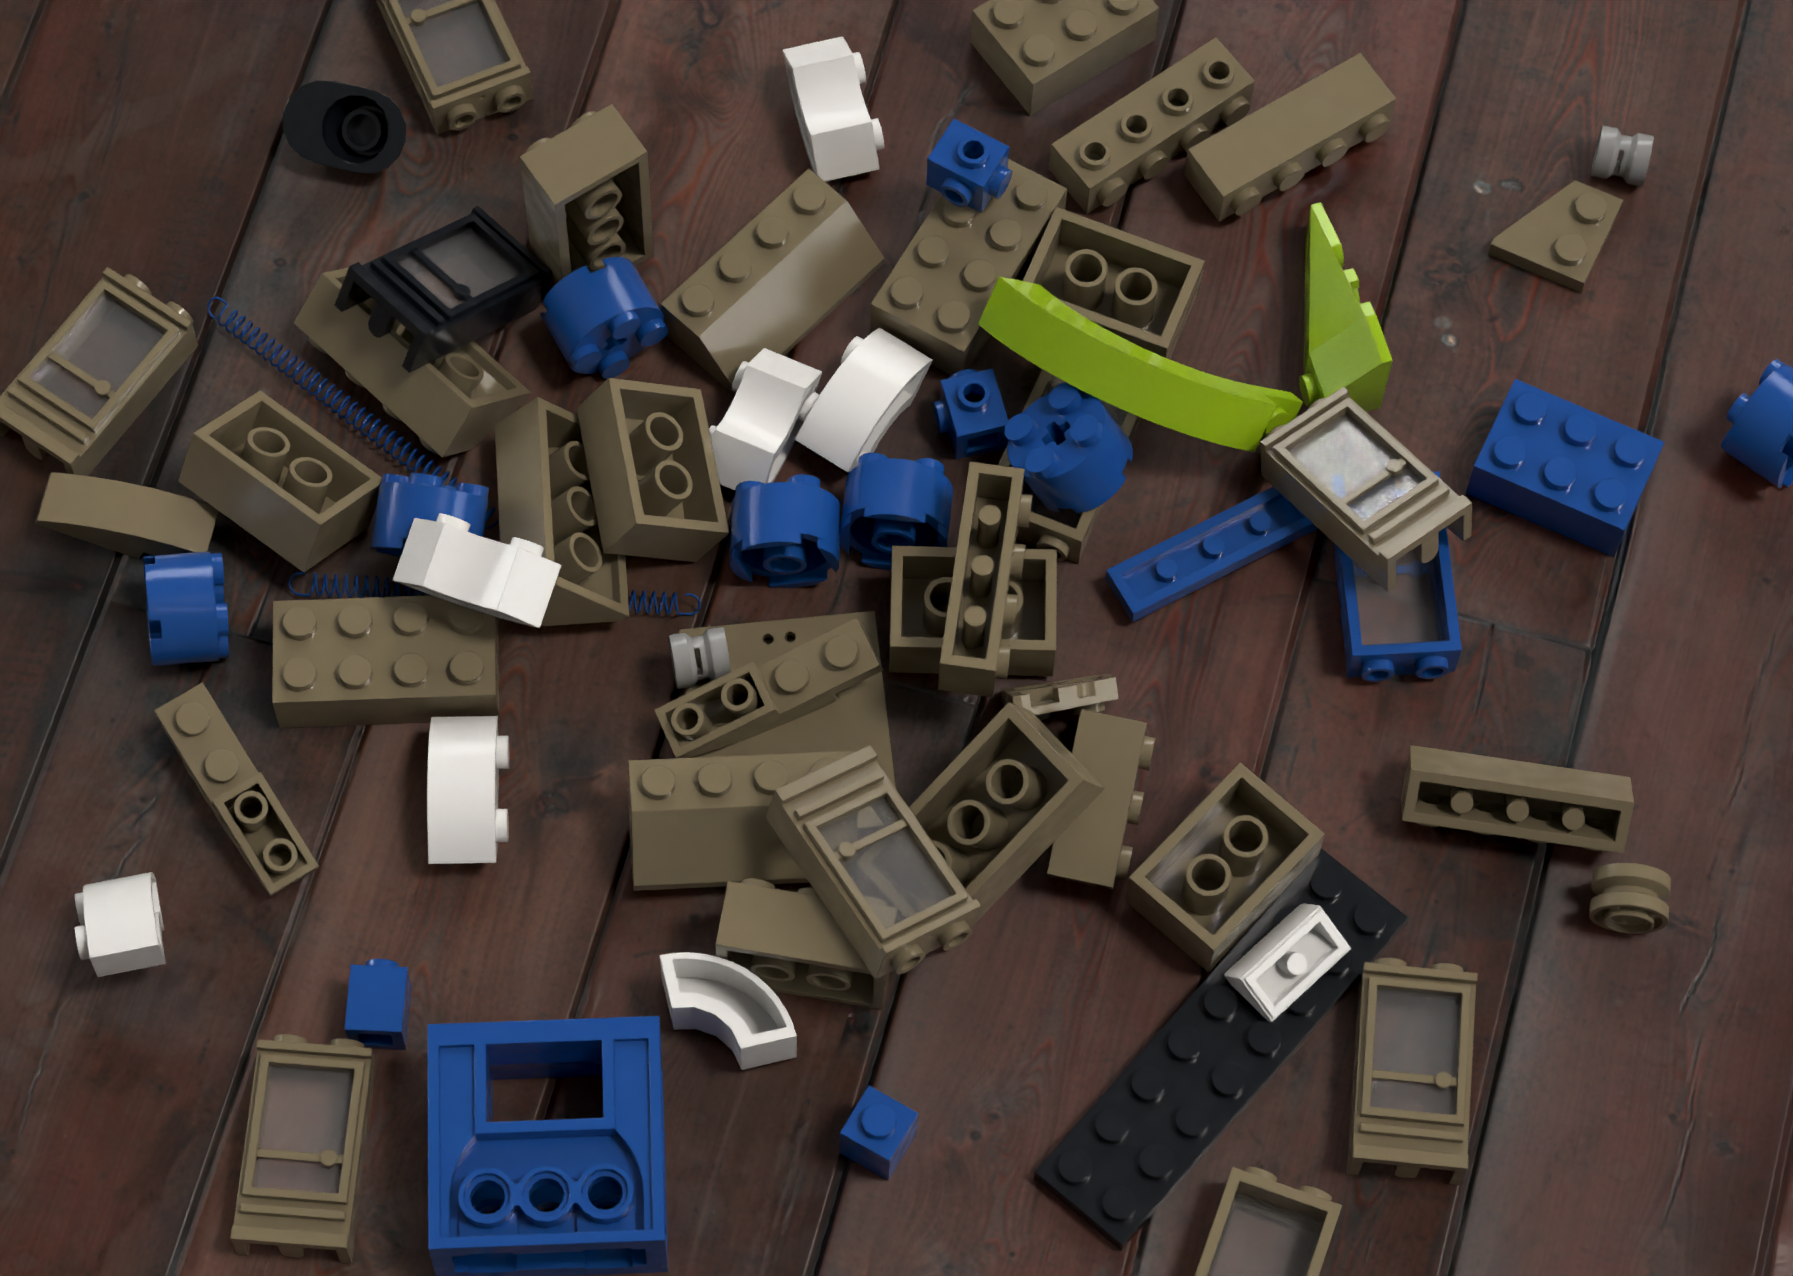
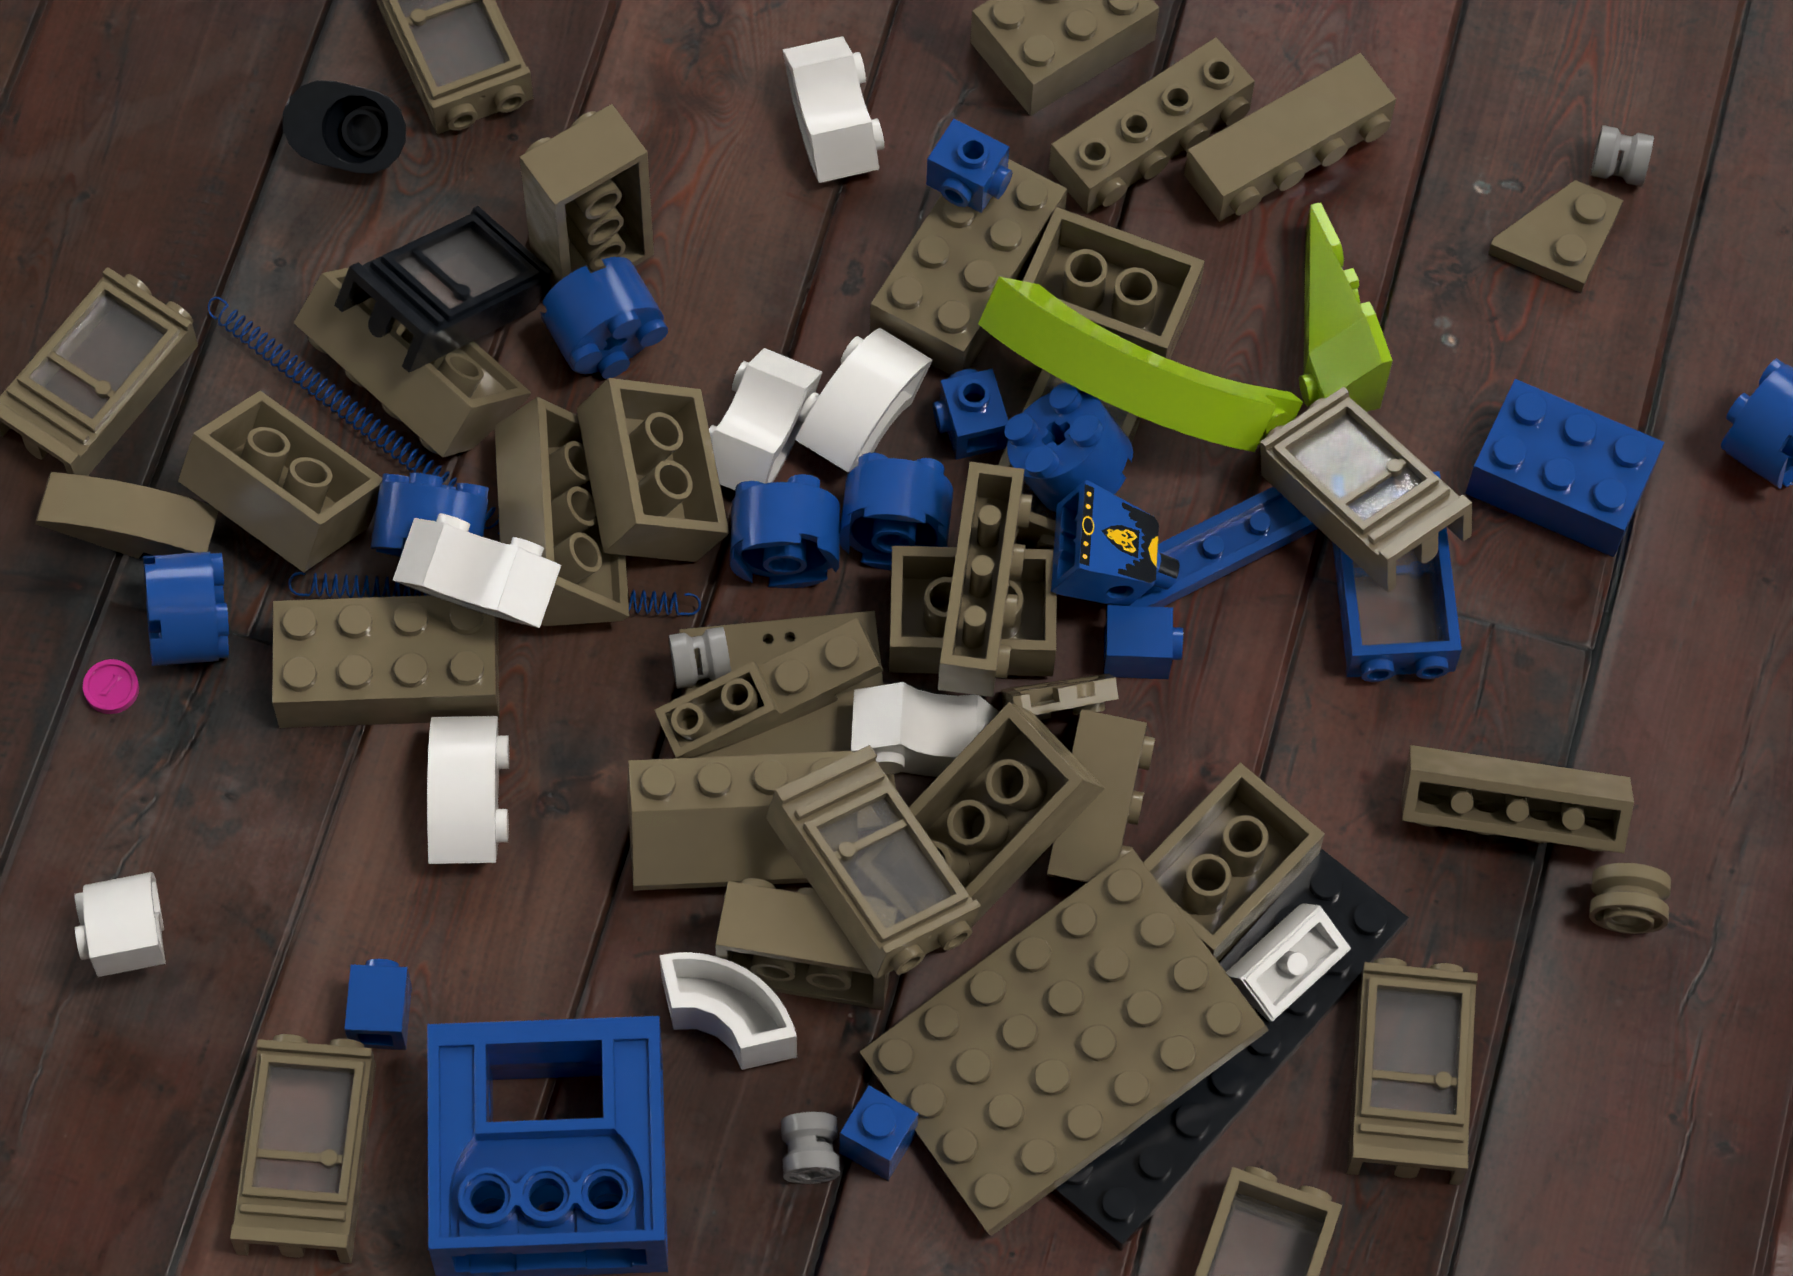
(111, 686): none -> dark pink piece
(235, 790): dark tan slope -> none
(772, 280): dark tan slope -> none
(810, 1147): none -> light grey wheel
(916, 728): none -> white brick
(1063, 1041): none -> dark tan plate
(1107, 549): none -> blue torso
(1140, 642): none -> blue brick

